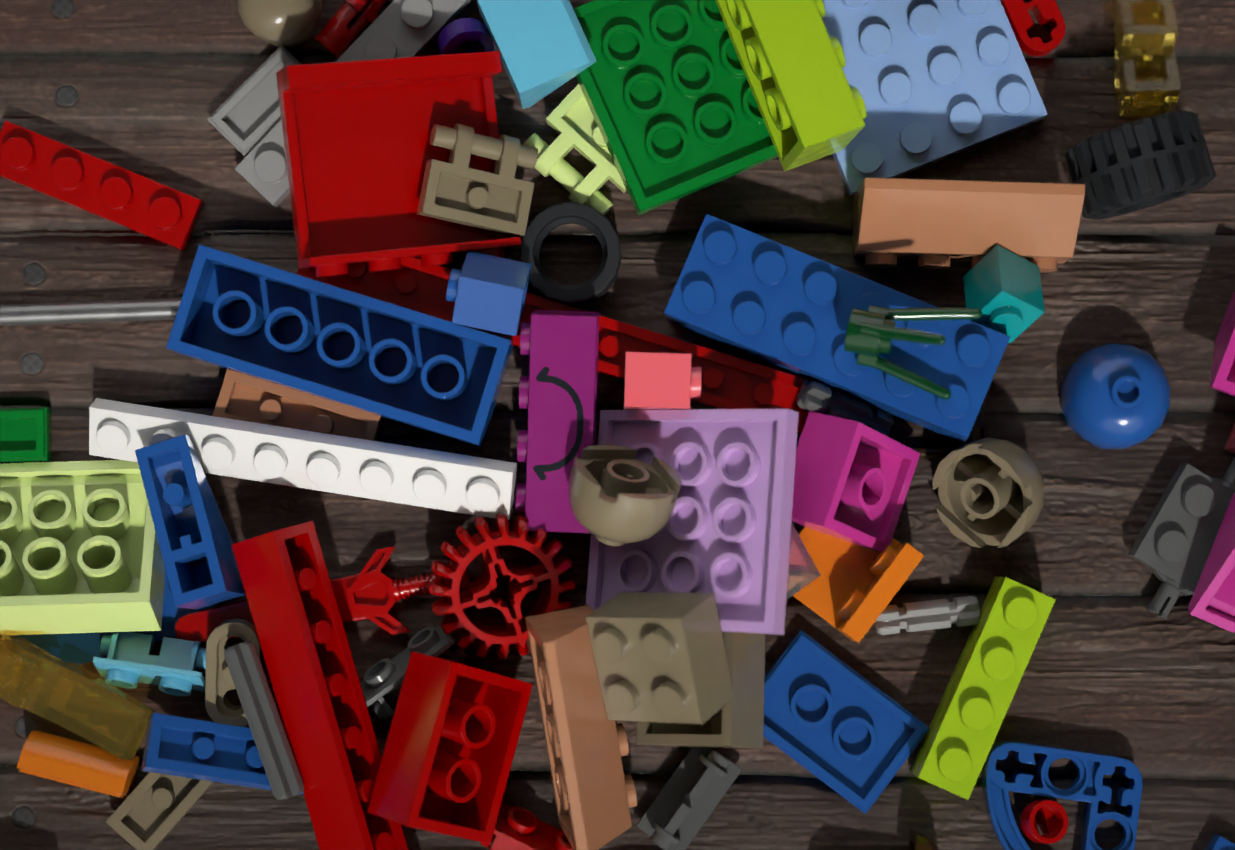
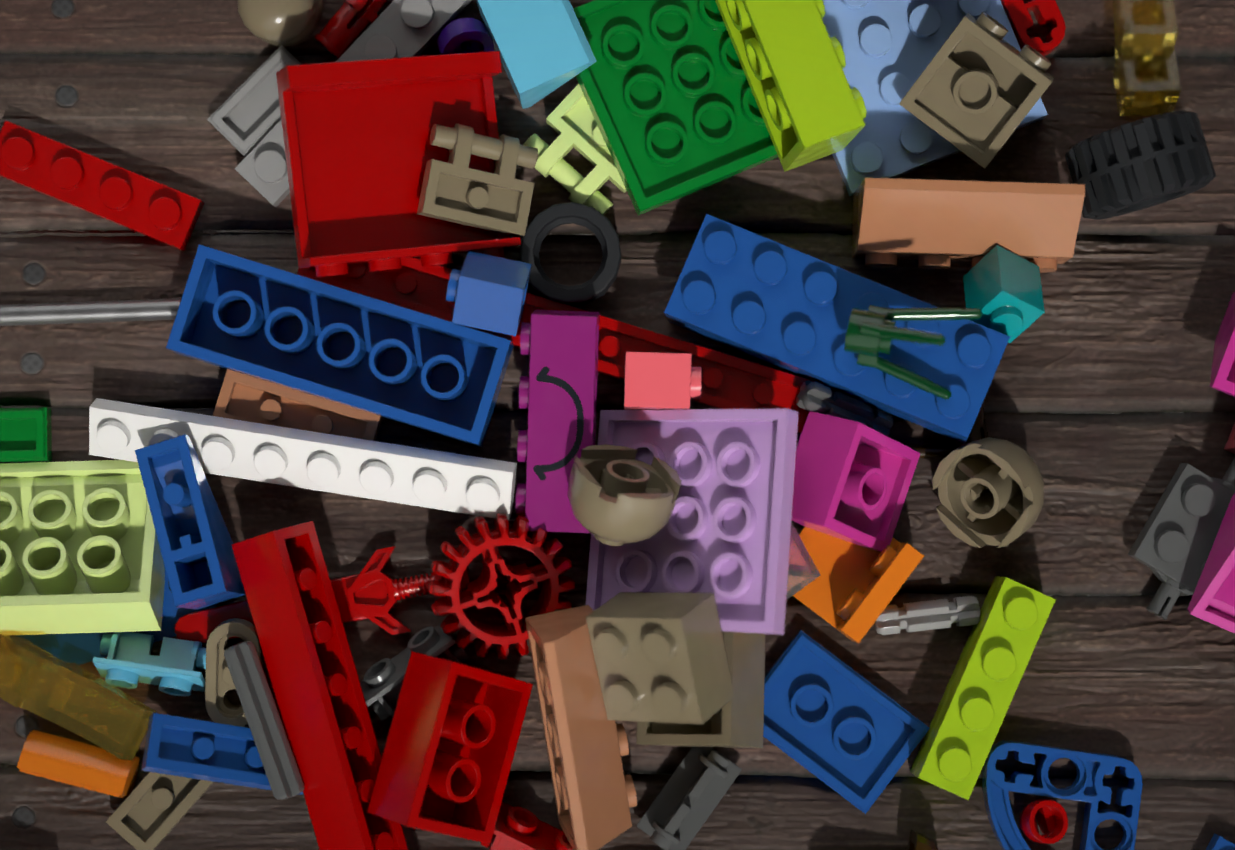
(978, 88): none -> dark tan plate
(1115, 396): blue cylinder -> none

